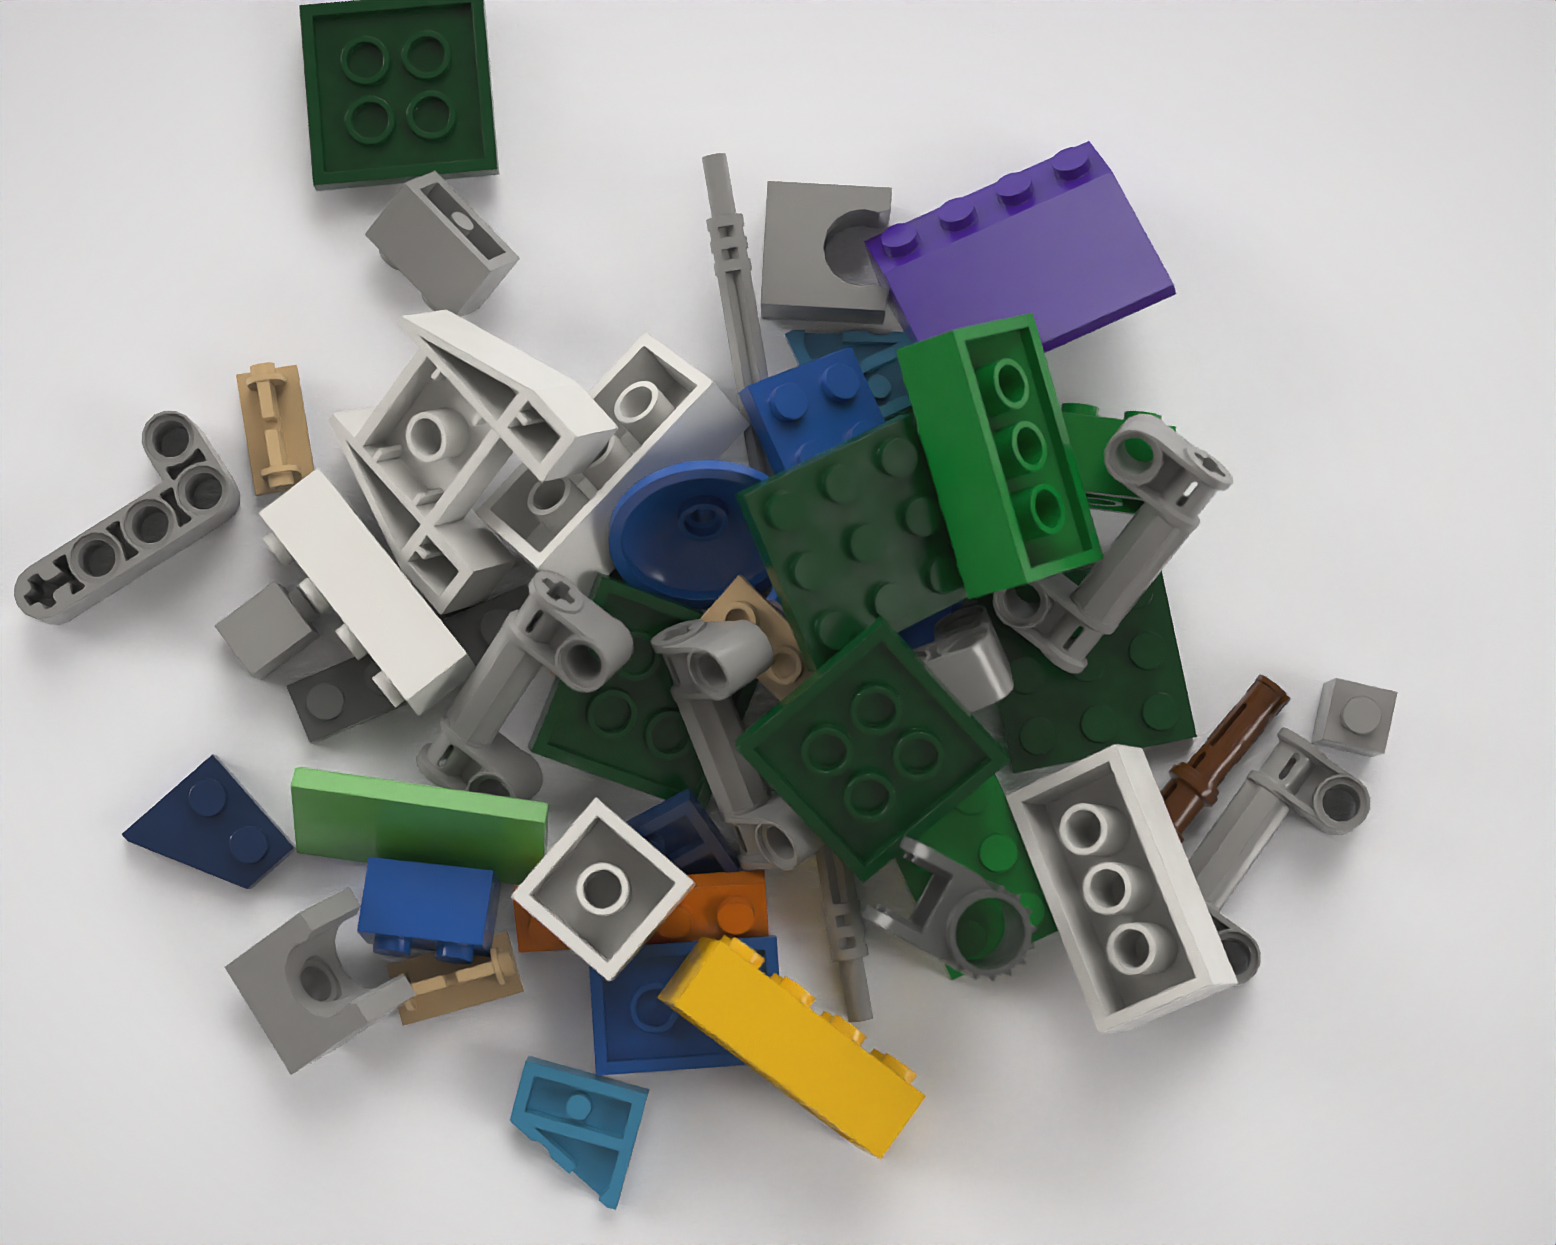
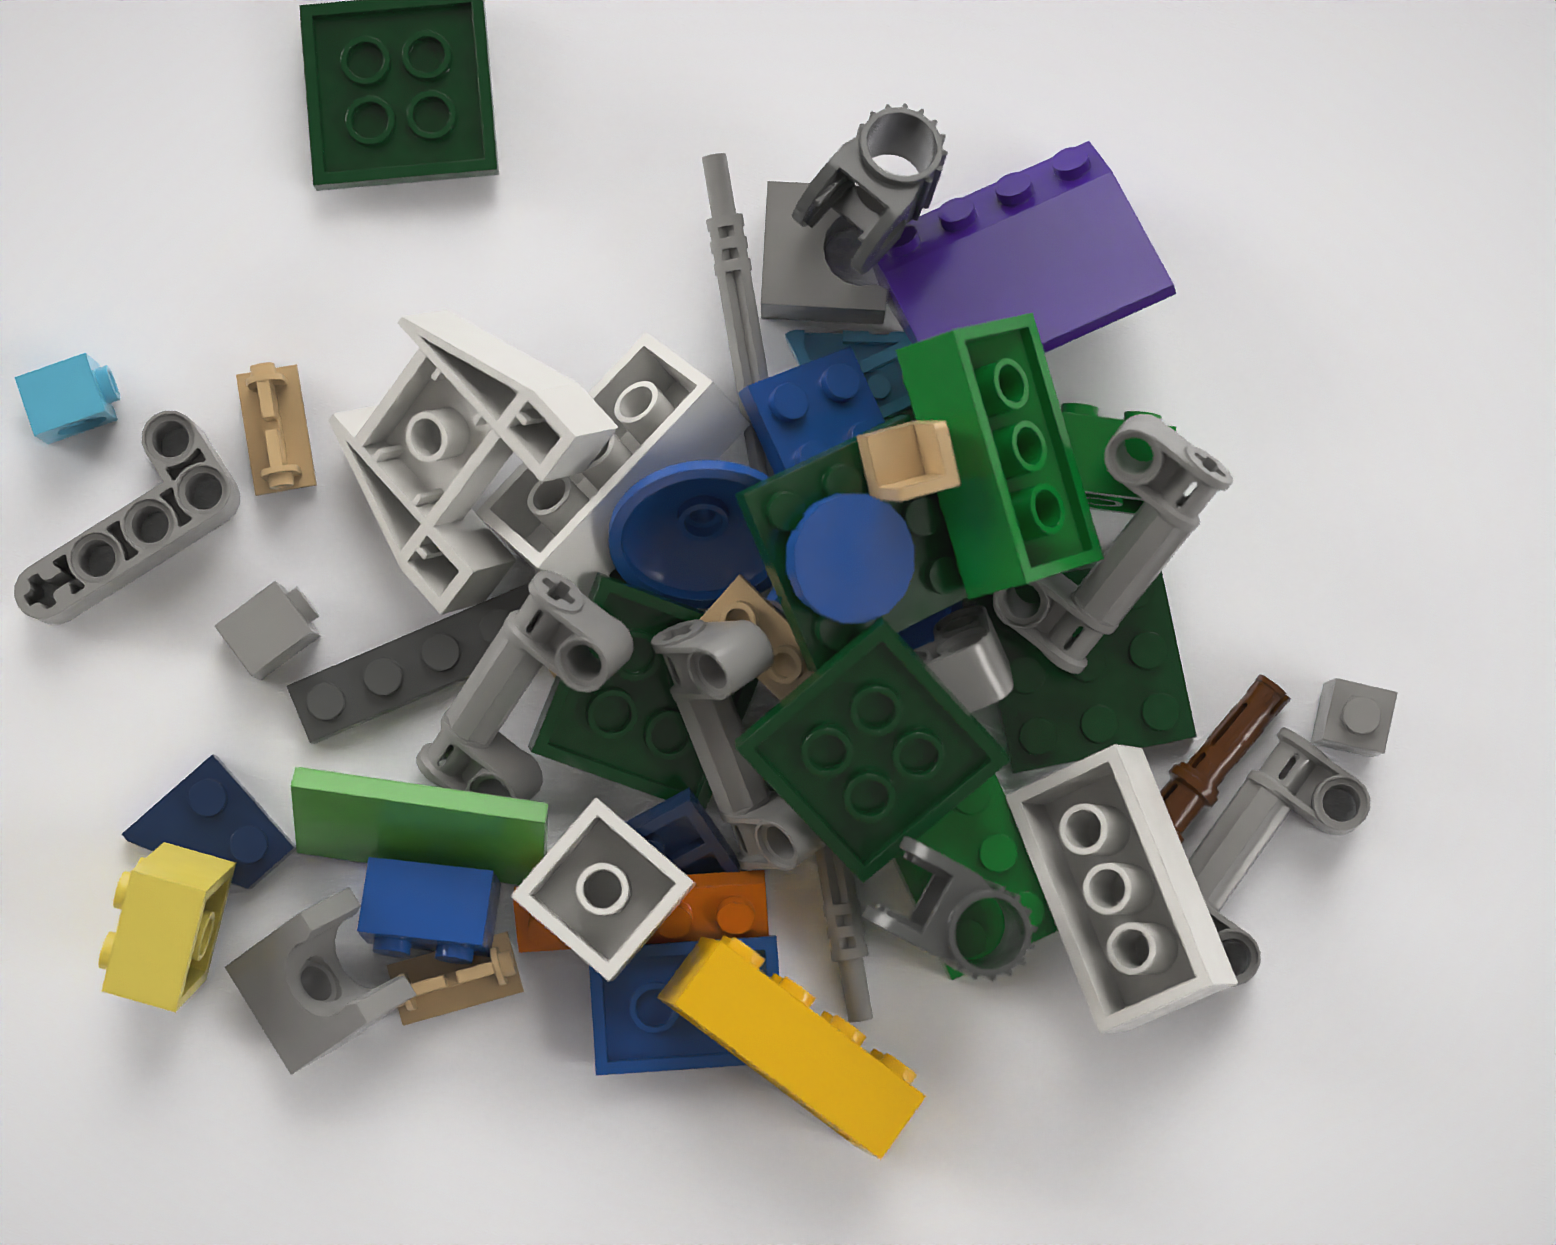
(68, 397): none -> medium azure brick
(165, 926): none -> light yellow brick
(367, 591): white brick -> none
(441, 245): light grey brick -> none
(582, 1121): dark azure wing -> none
(850, 558): none -> blue tile
(887, 132): none -> dark grey piece
(908, 460): none -> tan panel

